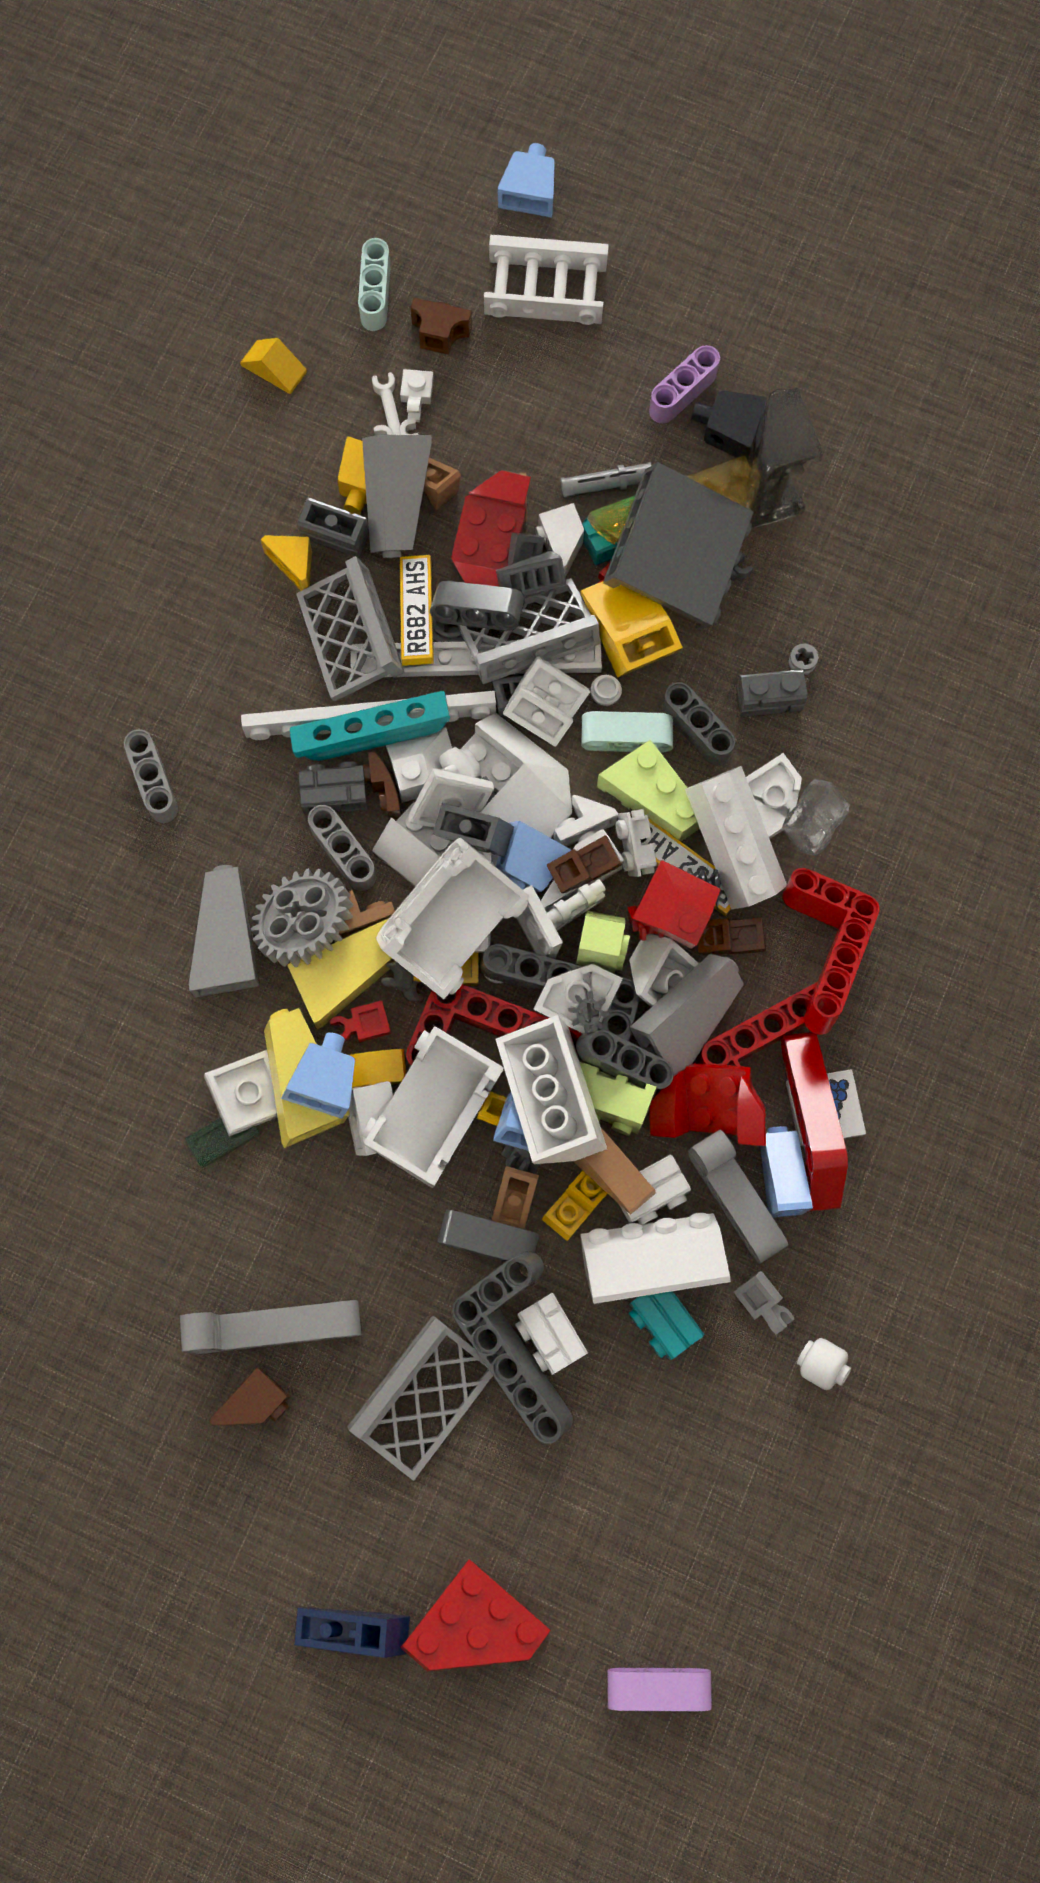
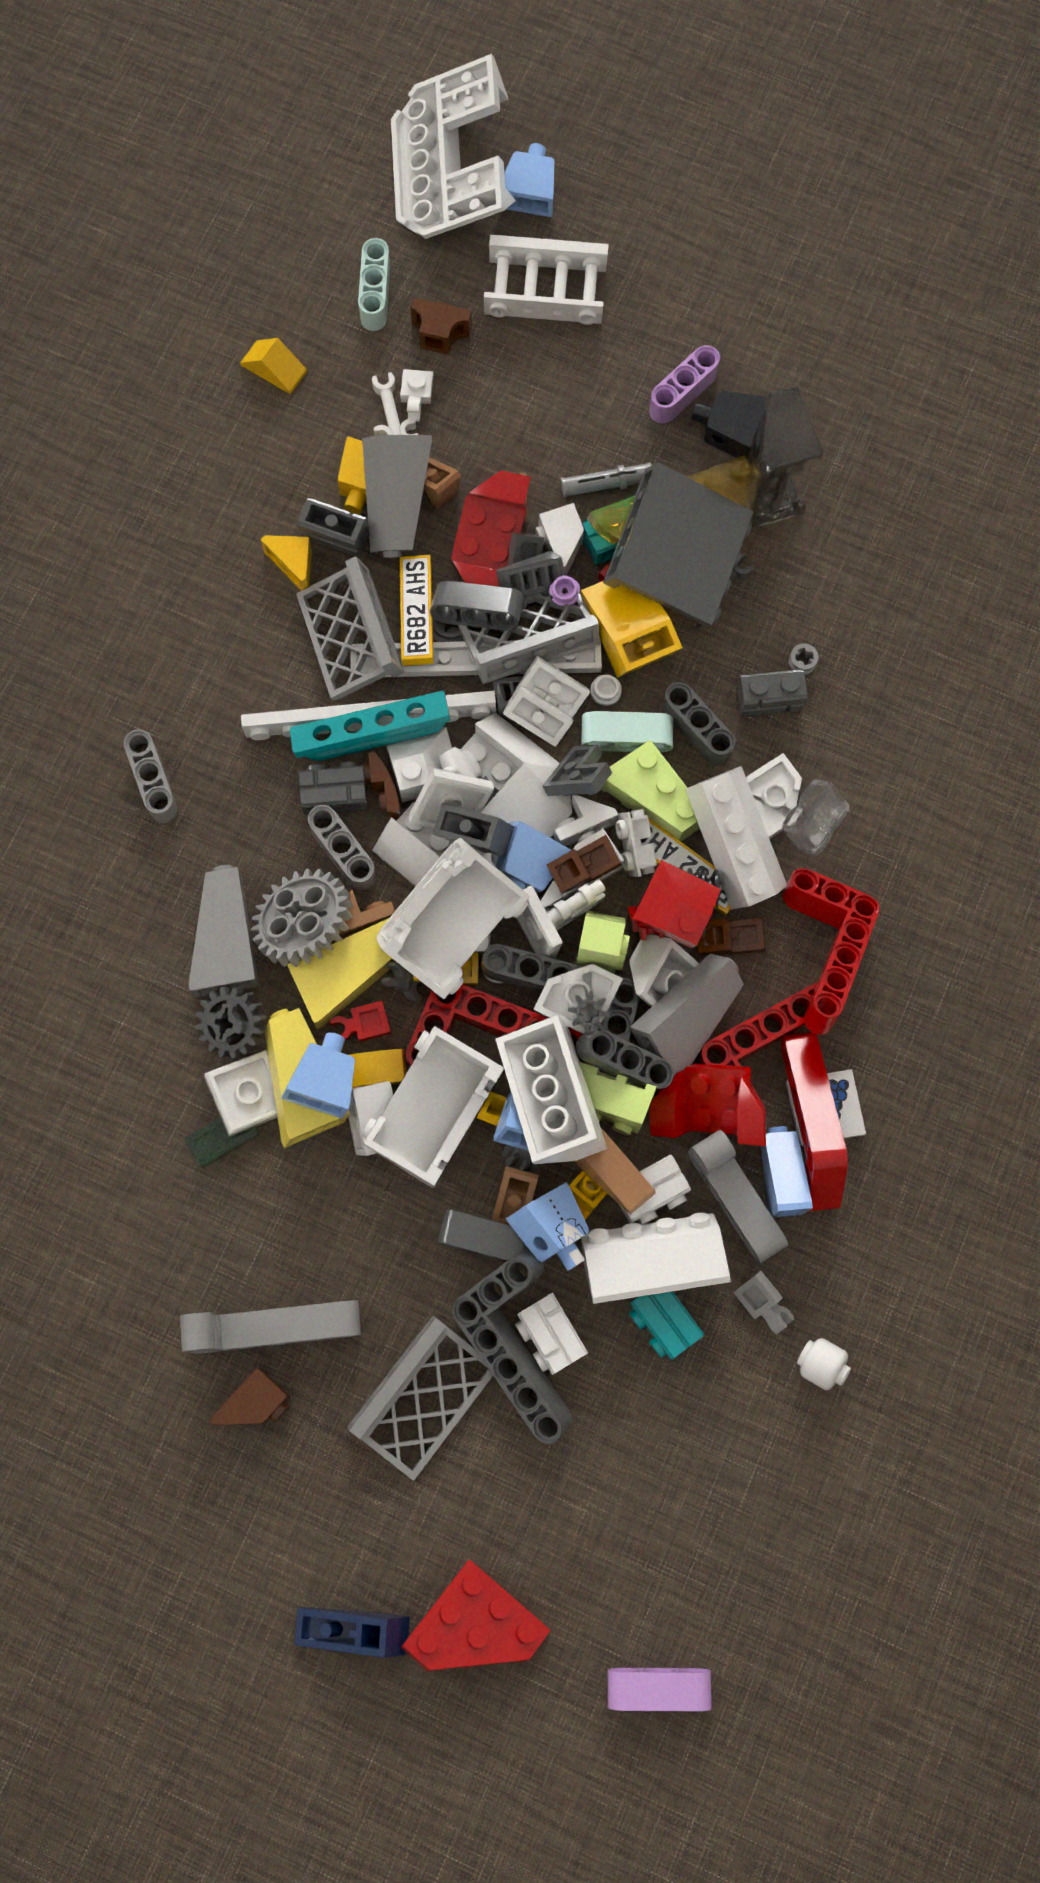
(235, 1017): none -> dark grey gear
(428, 176): none -> white slope
(552, 1226): none -> light blue torso
(560, 584): none -> lavender plate
(578, 773): none -> dark grey plate

